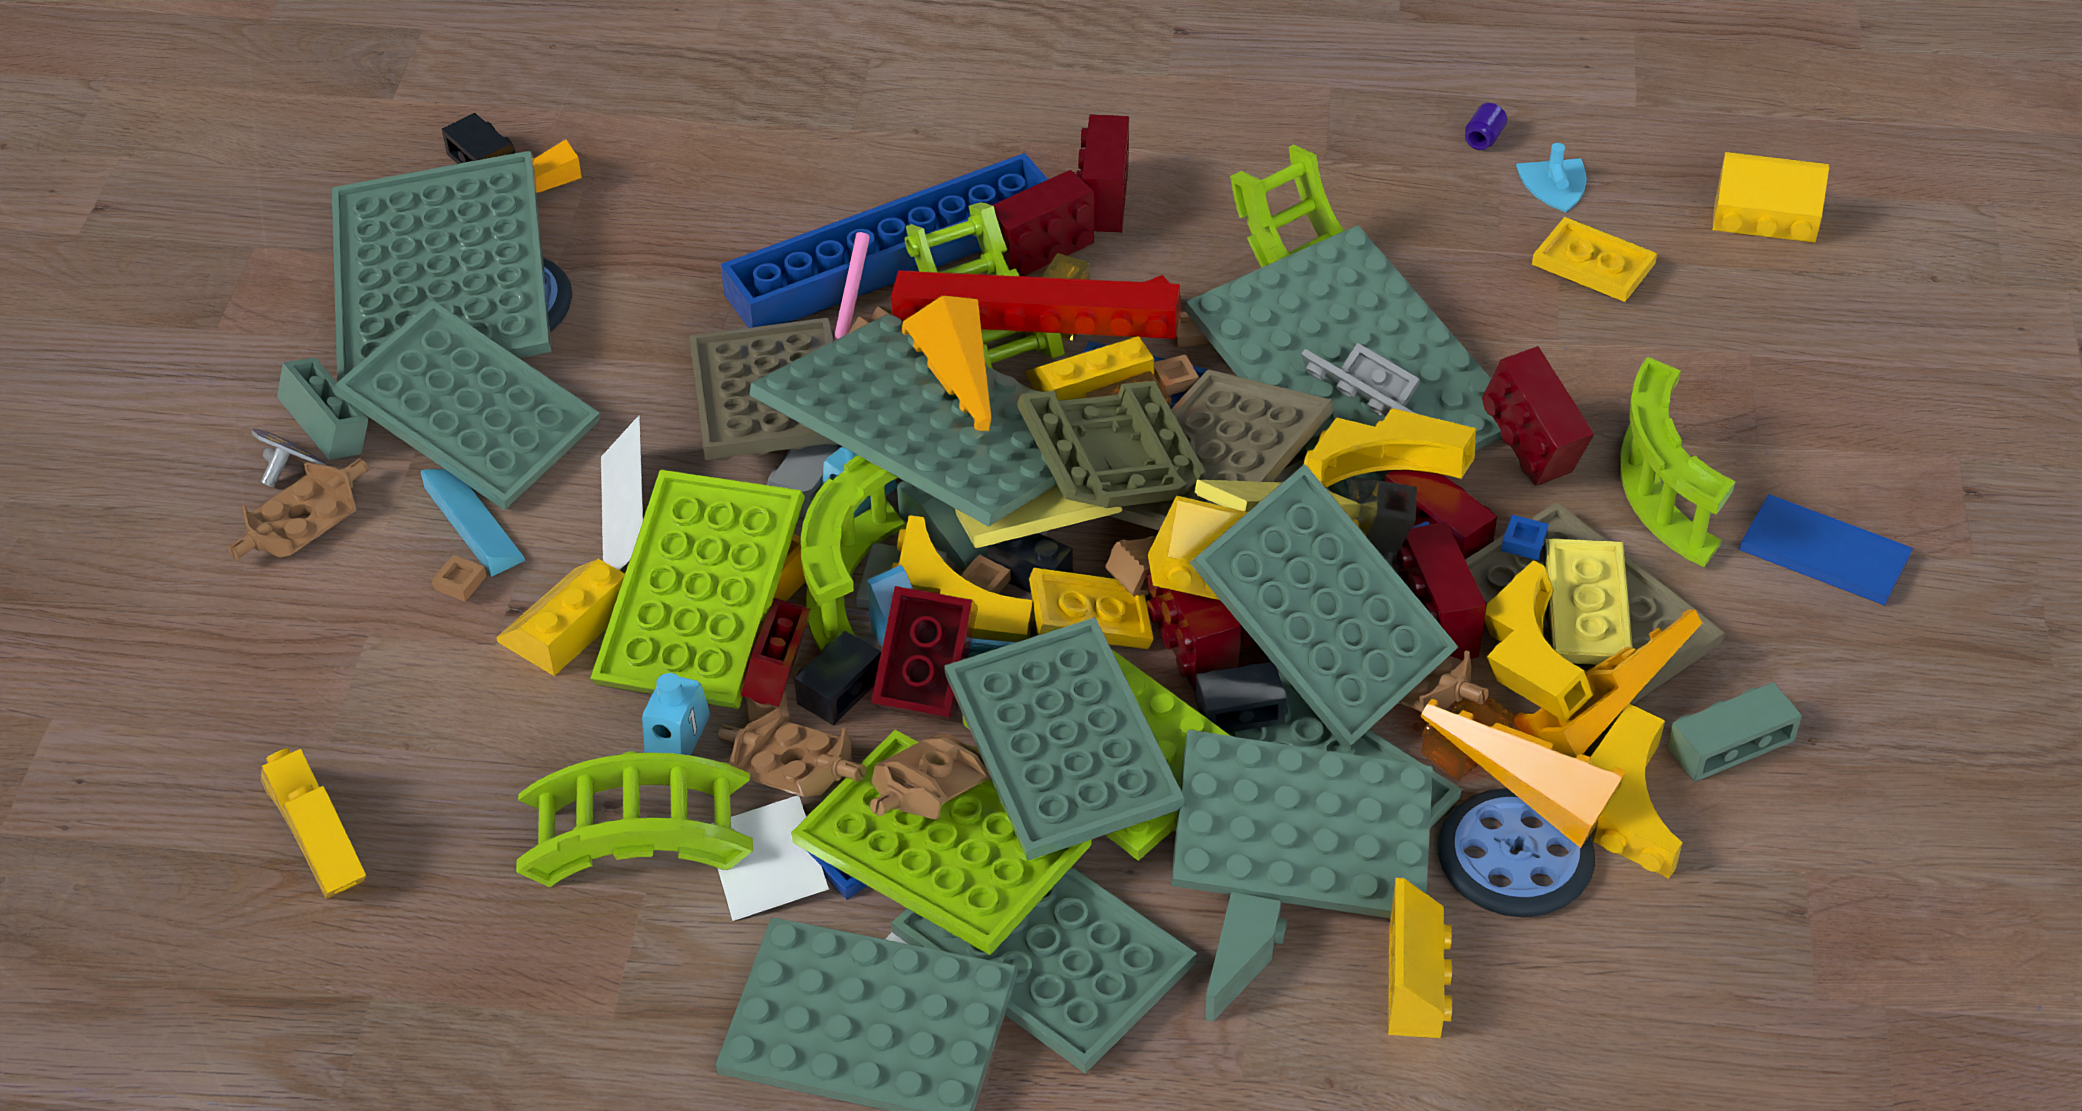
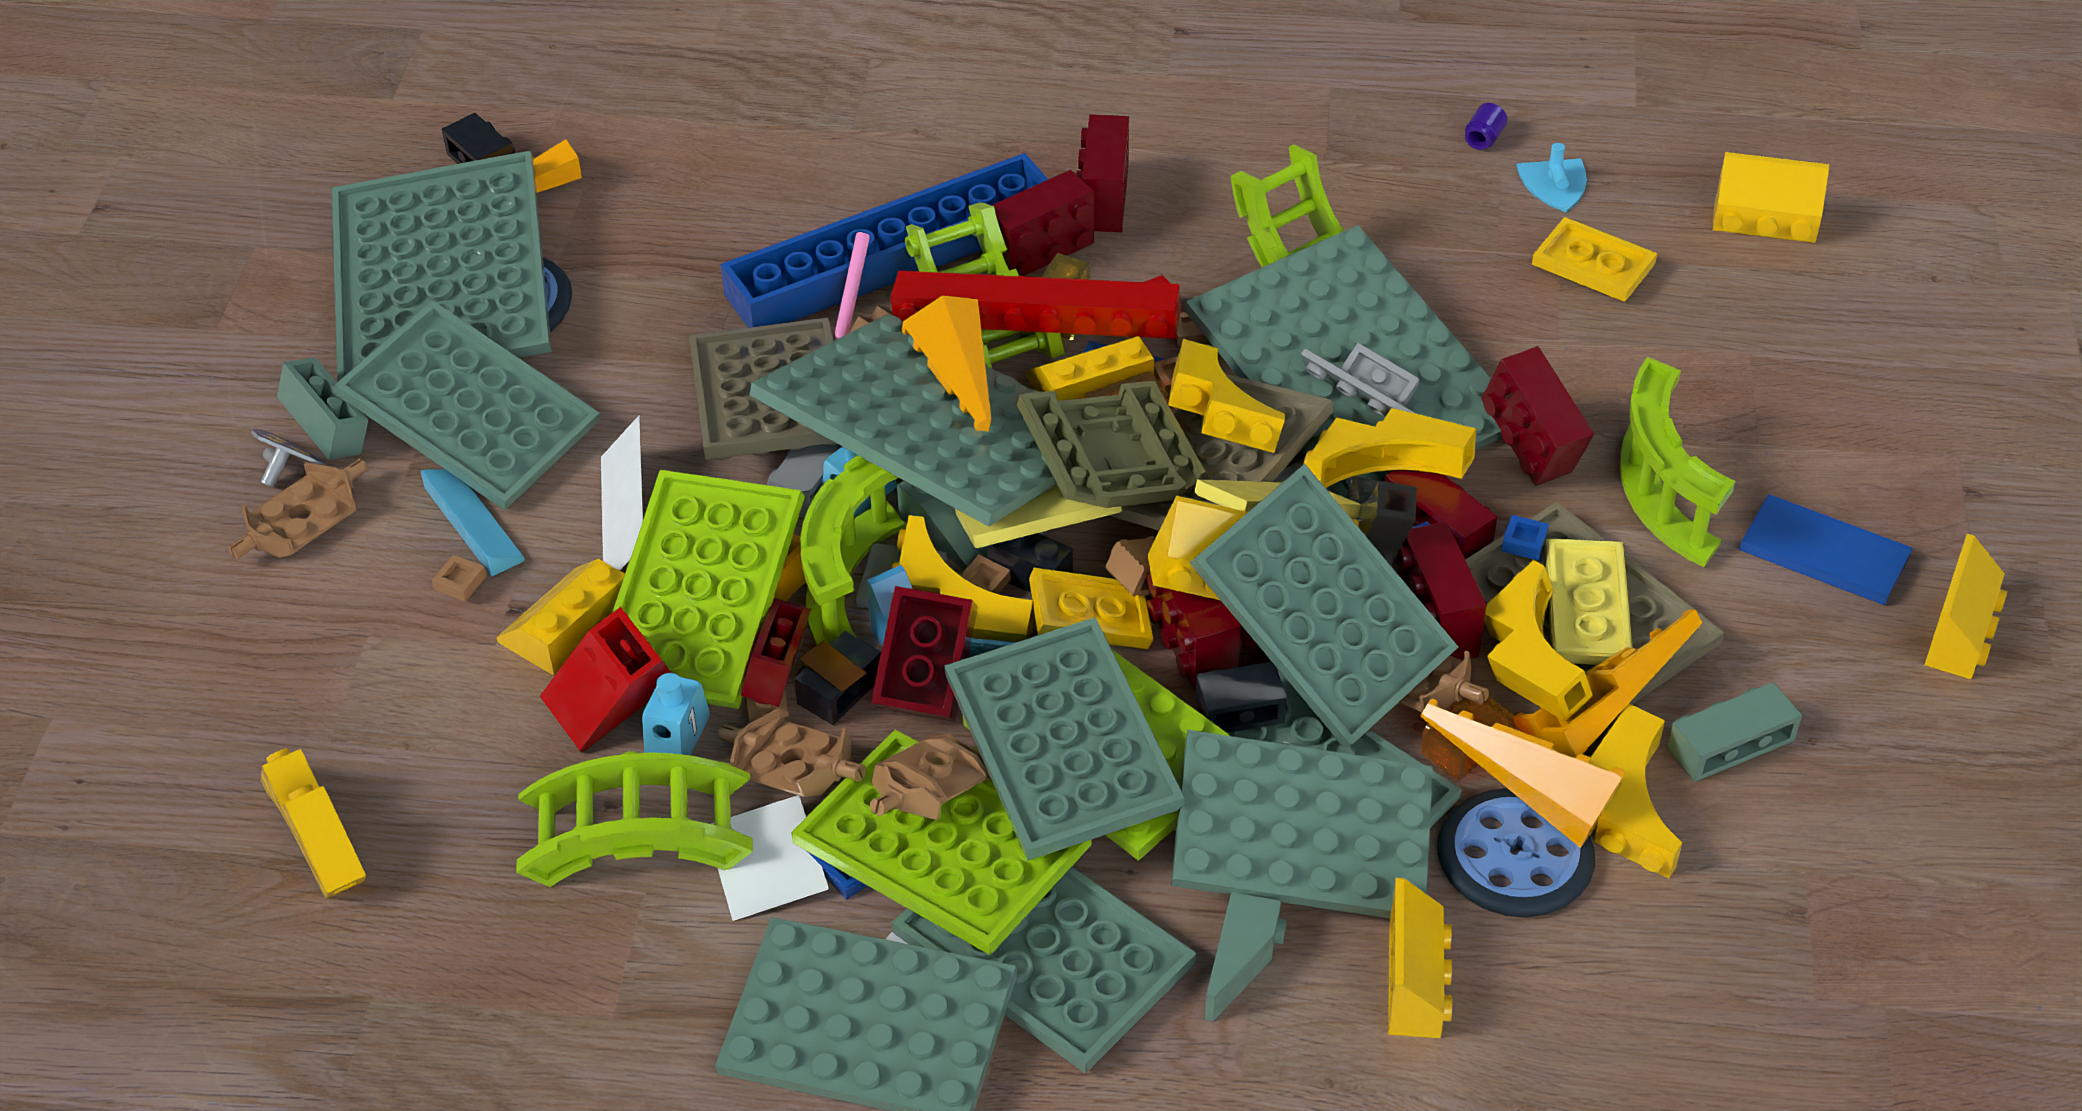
(604, 680): none -> red slope
(832, 666): none -> reddish brown sticker
(1227, 410): none -> yellow arch
(1968, 613): none -> yellow slope

